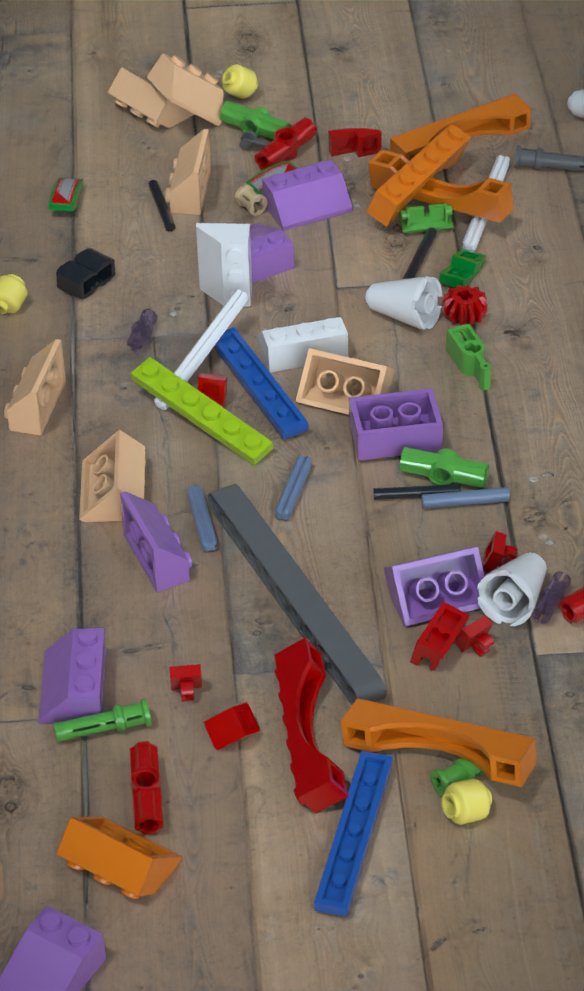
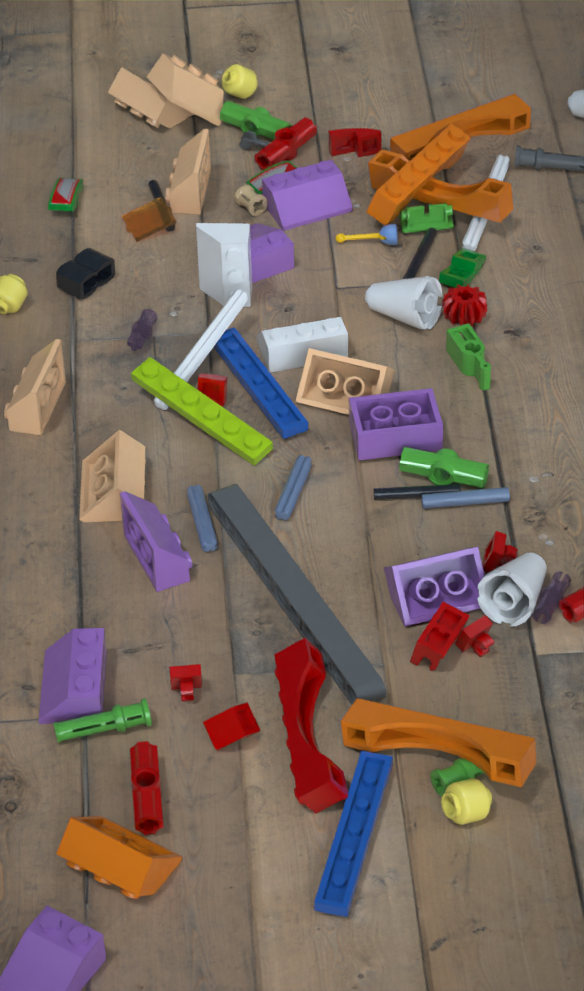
(148, 219): none -> clear orange piece
(387, 235): none -> hinge

